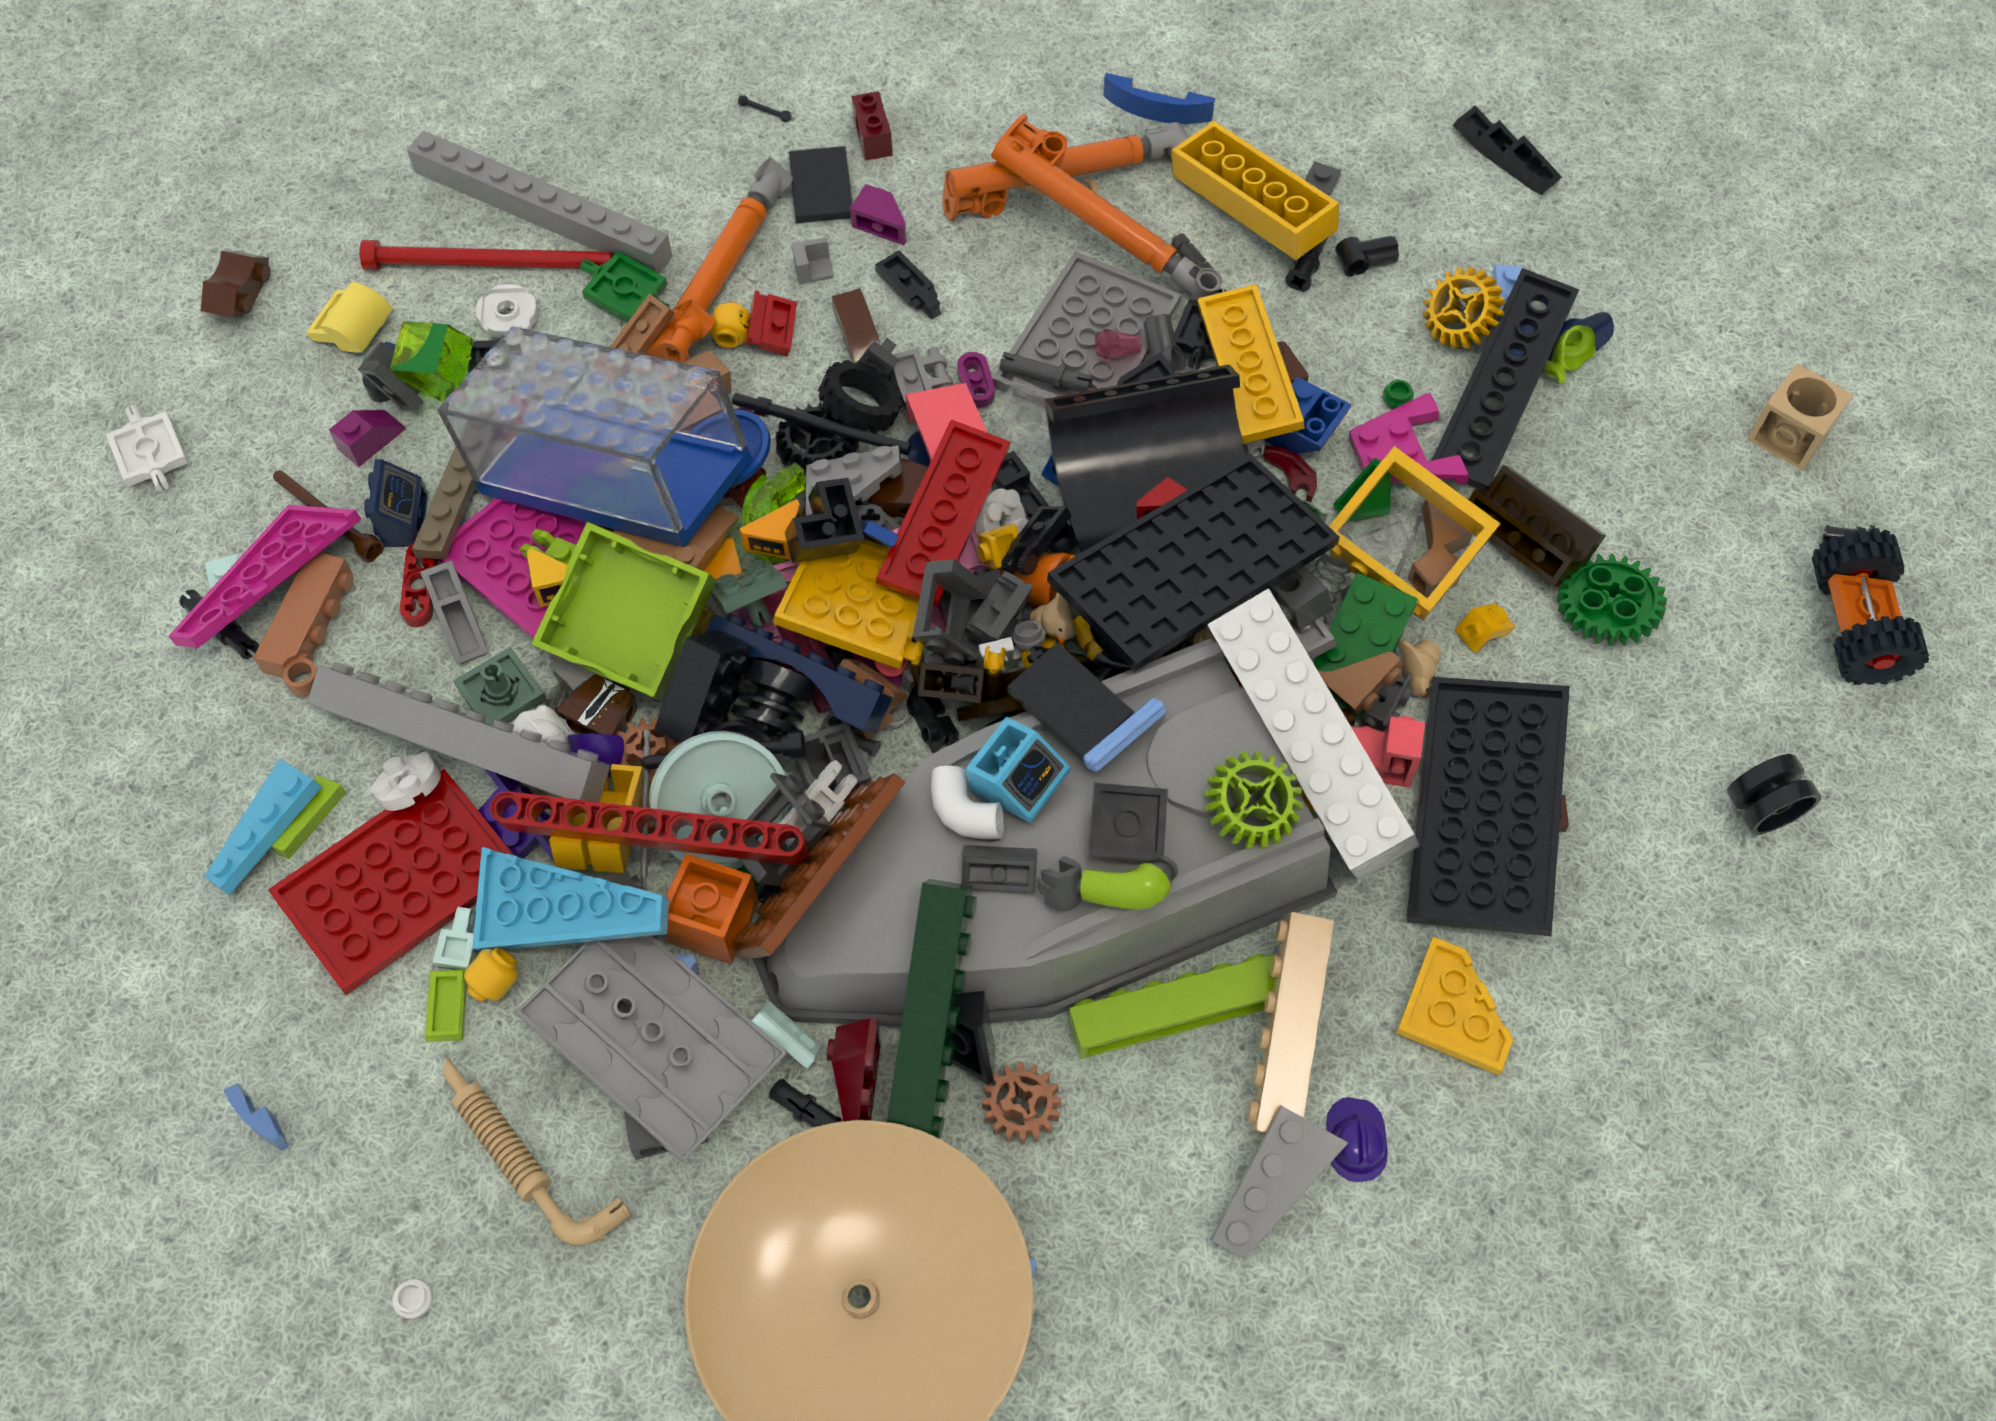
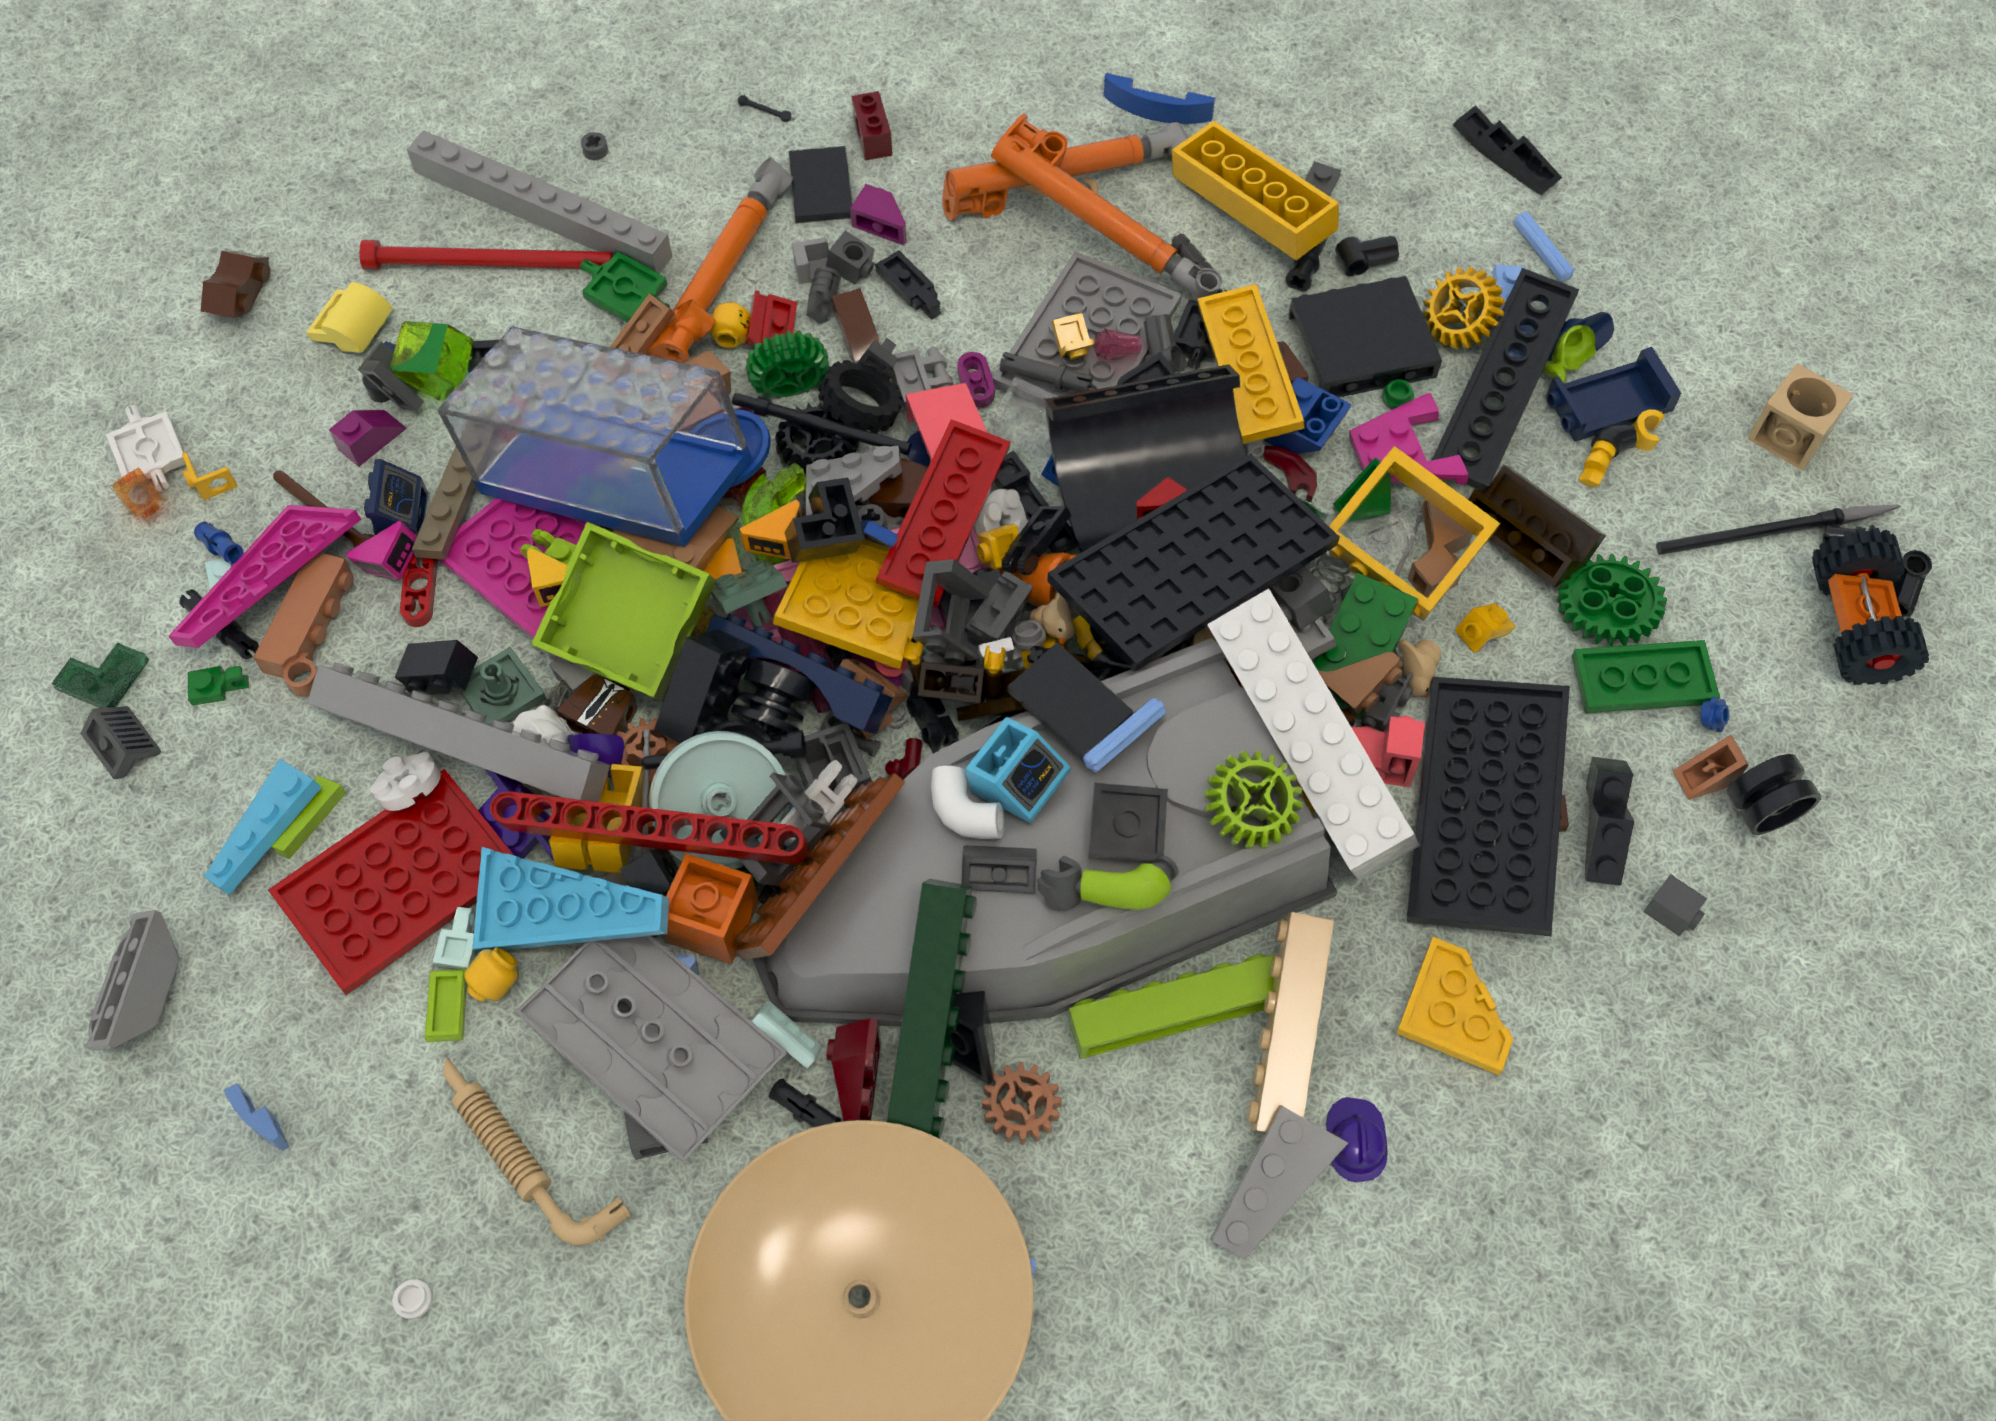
(102, 685): none -> clear green plate
(117, 739): none -> dark grey panel
(134, 983): none -> light grey wedge
(136, 478): none -> clear orange brick
(202, 483): none -> yellow bracket
(212, 683): none -> green plate
(218, 542): none -> blue pin
(386, 552): none -> dark pink slope
(436, 667): none -> black brick
(454, 612): light grey slope -> none
(506, 296): white plate -> none
(597, 139): none -> dark grey bush
(651, 872): none -> black brick
(787, 364): none -> green gear
(821, 293): none -> dark grey hinge
(848, 248): none -> dark grey brick
(909, 762): none -> dark red arm
(1072, 336): none -> yellow bracket
(1366, 336): none -> black panel
(1544, 246): none -> light blue axle
(1609, 820): none -> black arch
(1613, 396): none -> dark blue panel
(1616, 438): none -> yellow piece
(1645, 676): none -> green plate
(1676, 906): none -> dark grey brick
(1712, 769): none -> nougat slope
(1714, 714): none -> blue plate
(1832, 517): none -> black piece
(1911, 582): none -> black piece

